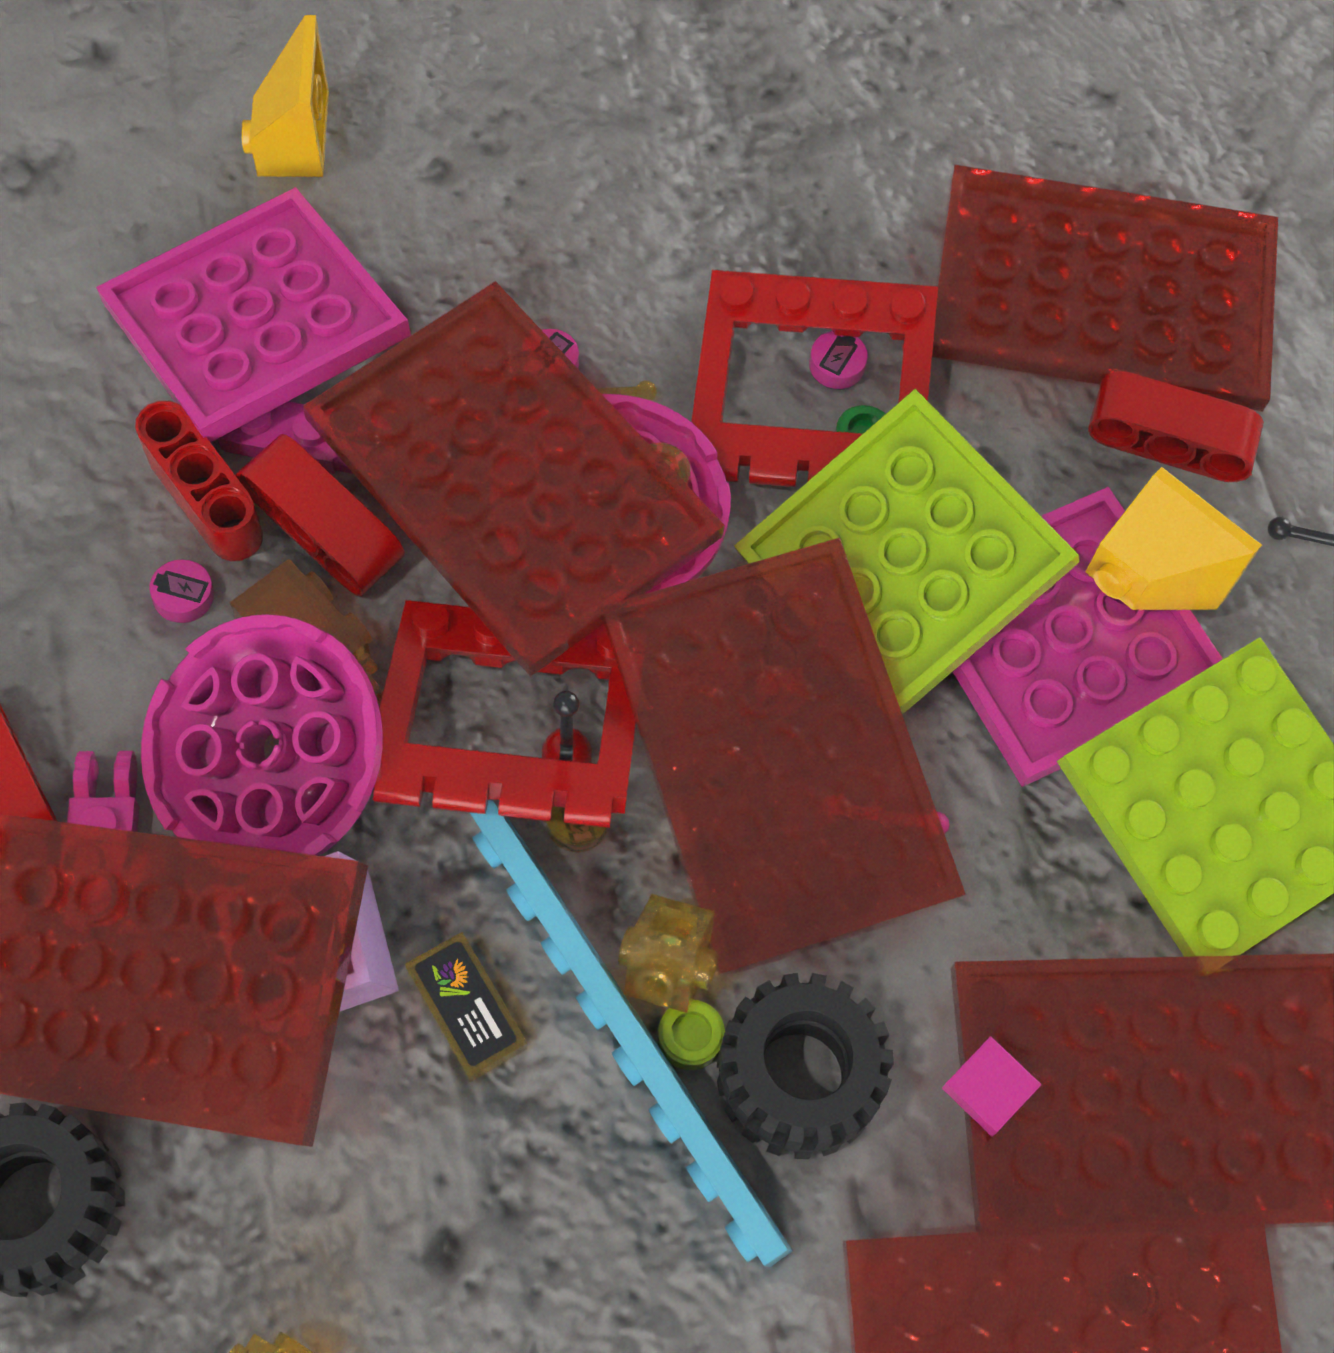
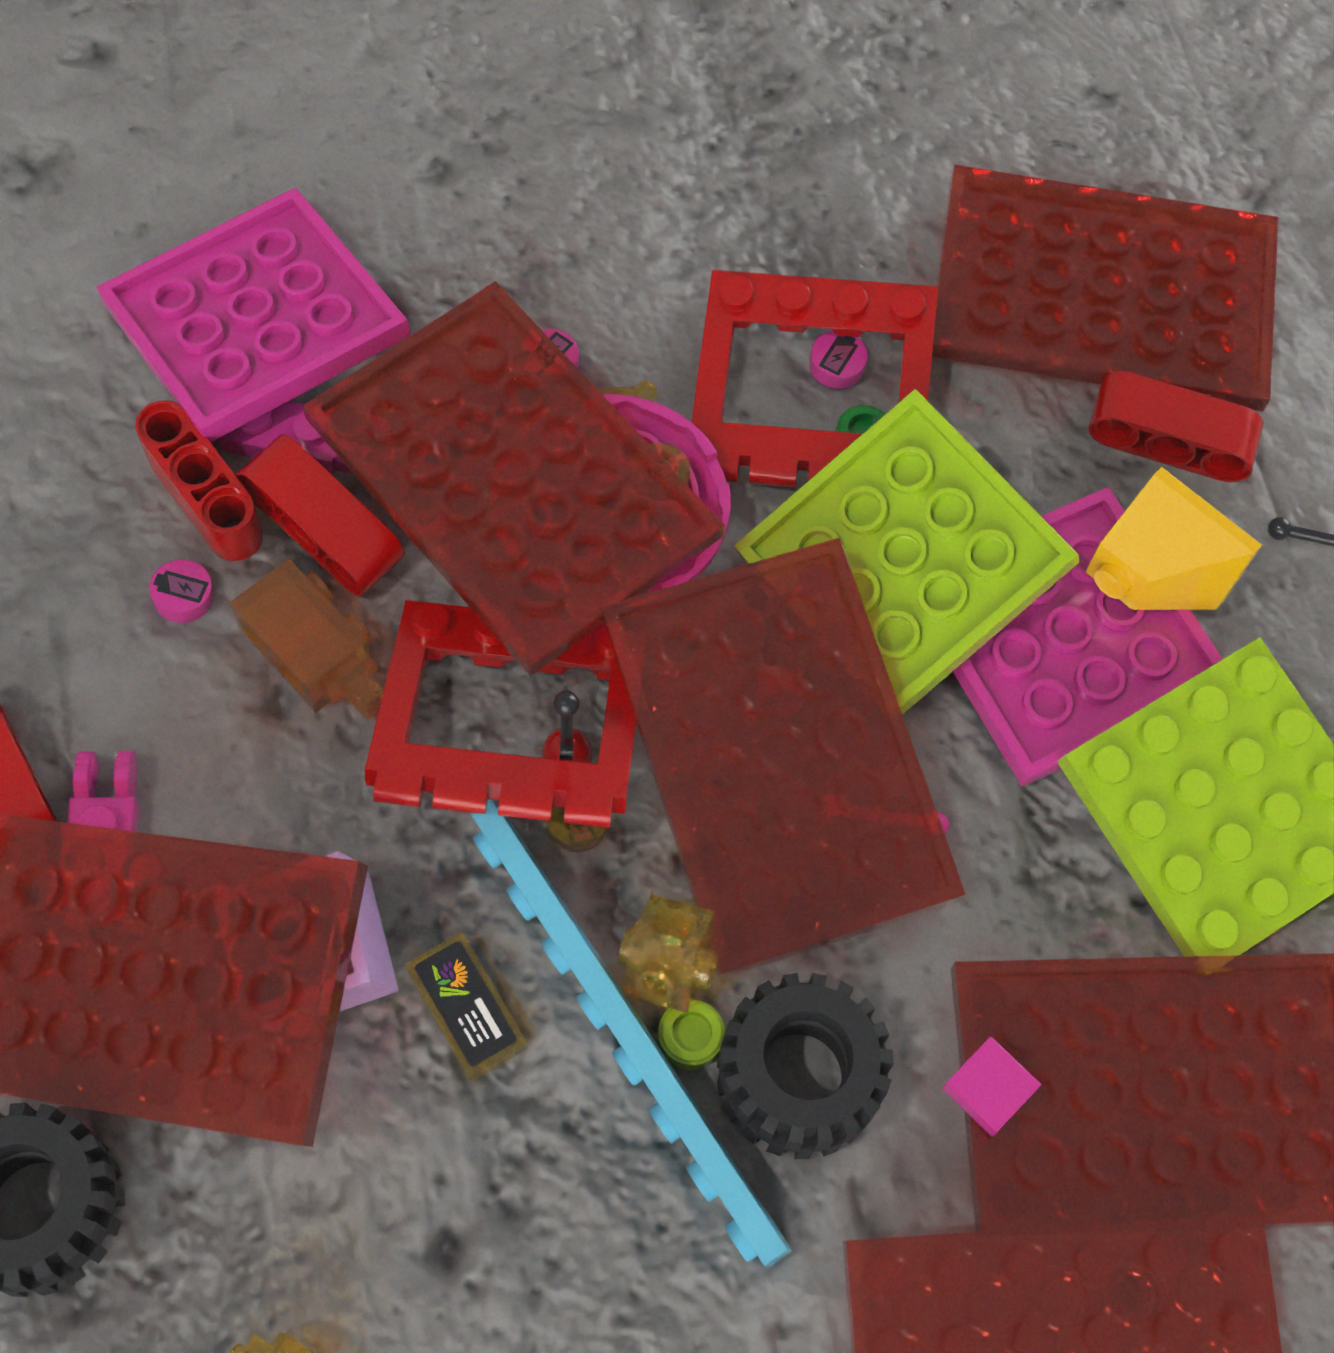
(211, 729): dark pink brick -> none
(291, 110): yellow slope -> none

